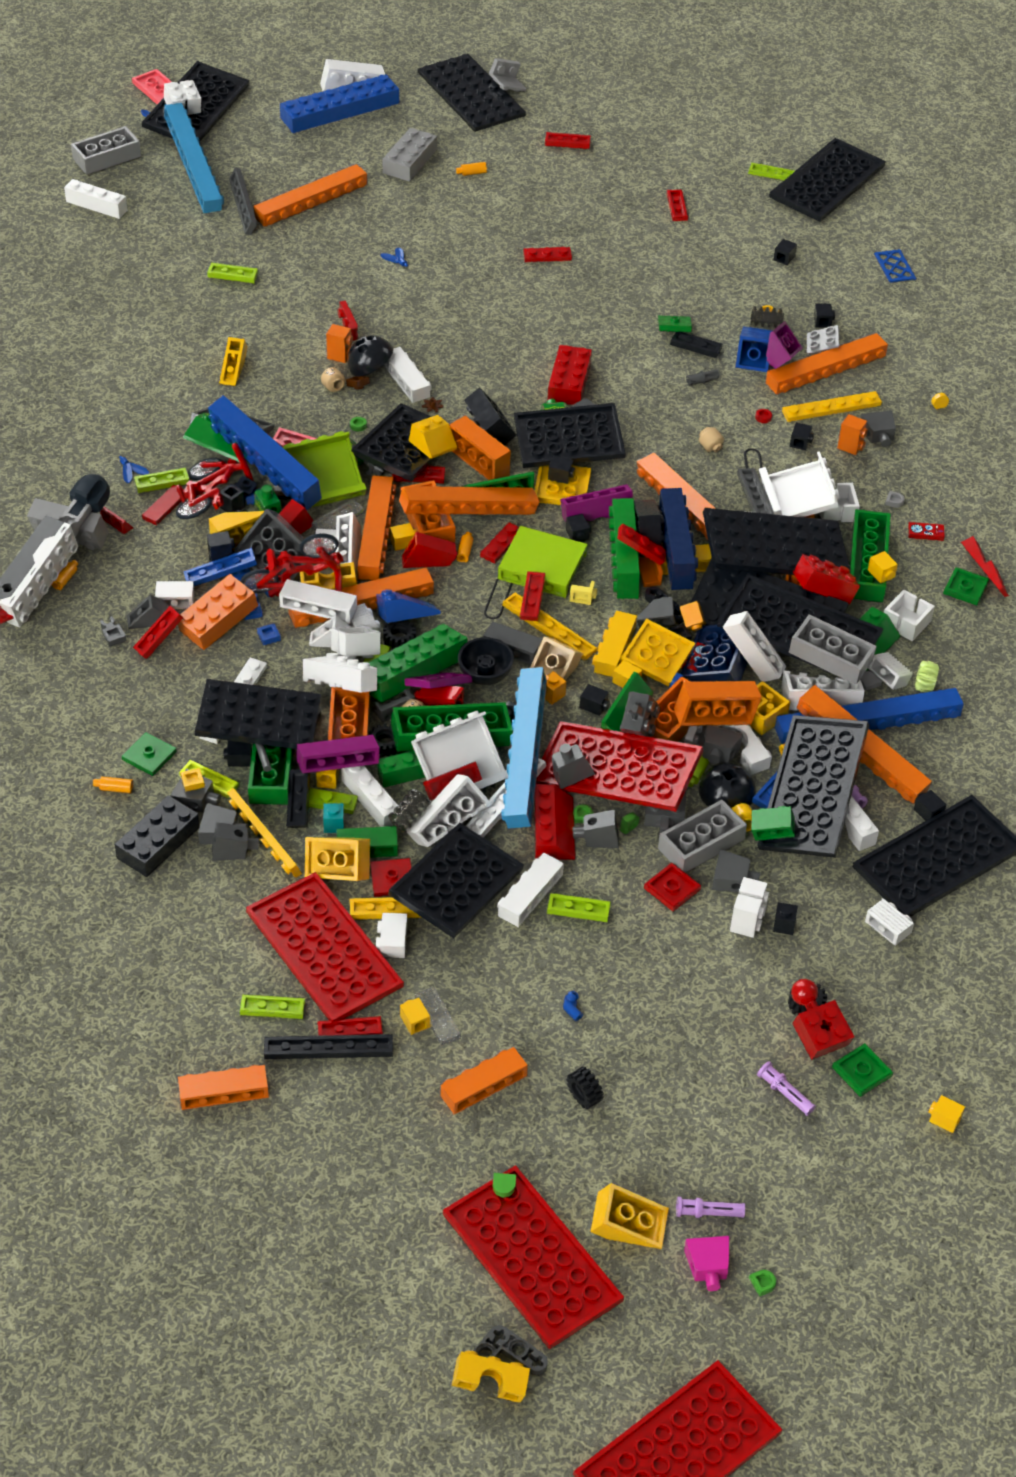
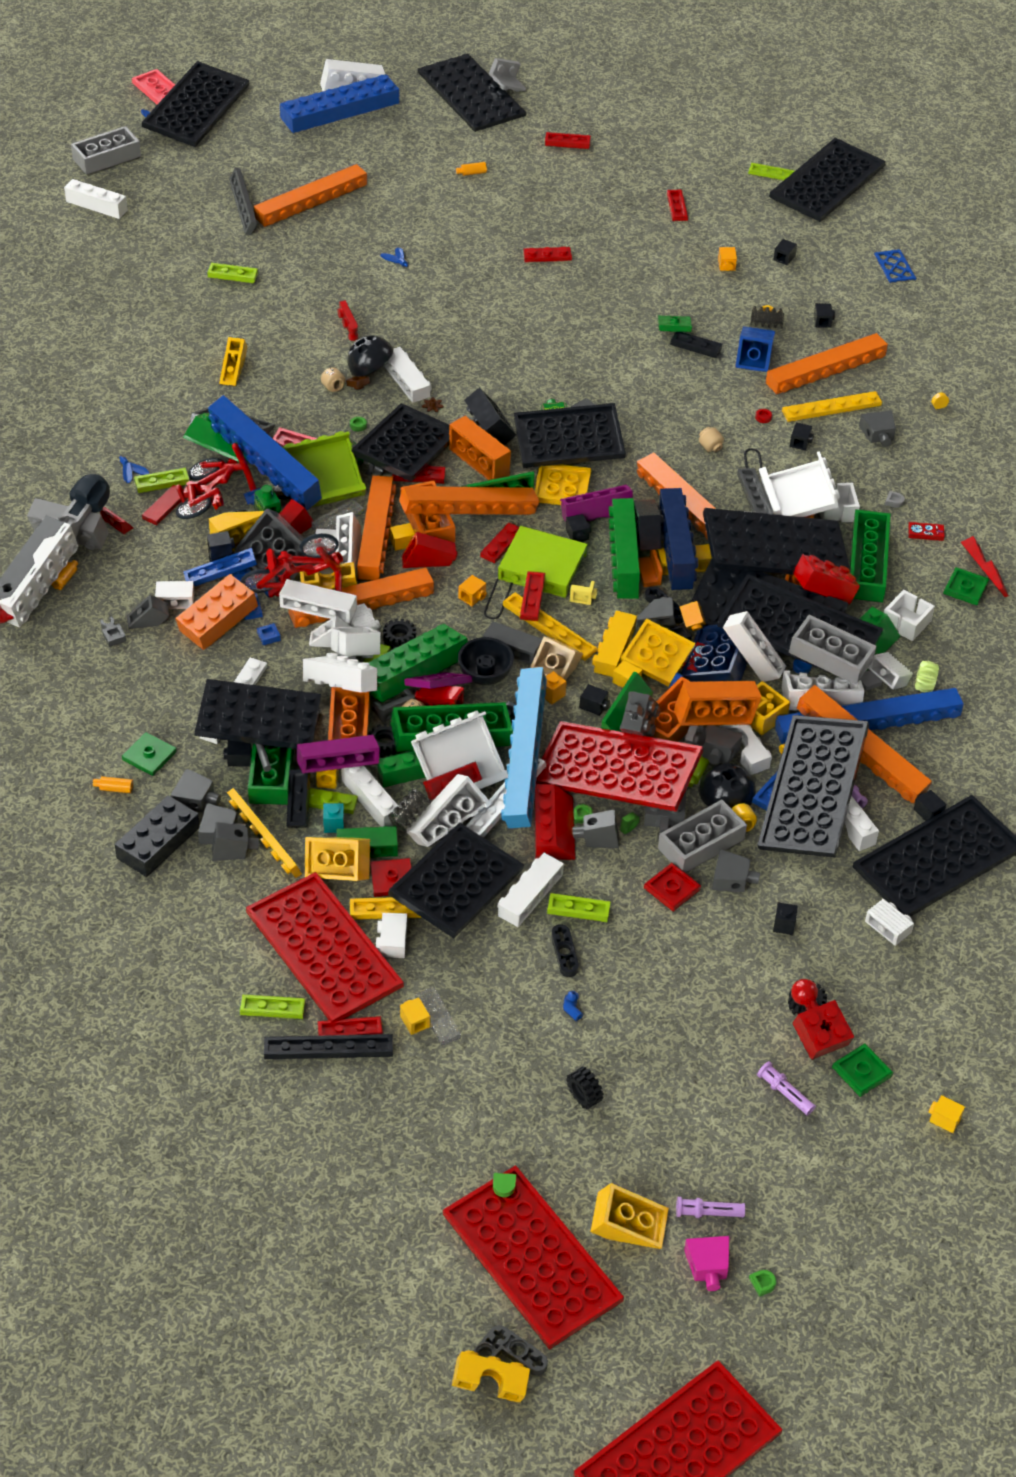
(158, 632): red plate -> none
(182, 92): white piece -> none
(192, 779): yellow plate -> none
(193, 158): dark azure brick -> none
(220, 782): neon yellow tile -> none
(223, 1087): orange brick -> none
(233, 498): black brick -> none
(246, 485): black bracket -> none
(338, 343): orange brick -> none
(399, 607): blue slope -> none
(409, 154): light grey brick -> none
(432, 436): yellow slope -> none
(465, 547): light orange cylinder -> none
(472, 590): none -> light orange brick
(483, 1080): orange brick -> none
(561, 470): black brick -> none
(567, 943): none -> black beam
(569, 374): red brick -> none
(570, 765): dark grey torso -> none
(641, 544): red plate -> none
(702, 377): dark grey axle -> none
(727, 258): none -> light orange brick
(749, 907): white piece -> none
(773, 823): brick -> none
(782, 346): magenta slope -> none
(800, 666): none -> blue tile
(822, 340): light grey hinge -> none
(852, 434): orange brick -> none
(882, 567): yellow brick -> none

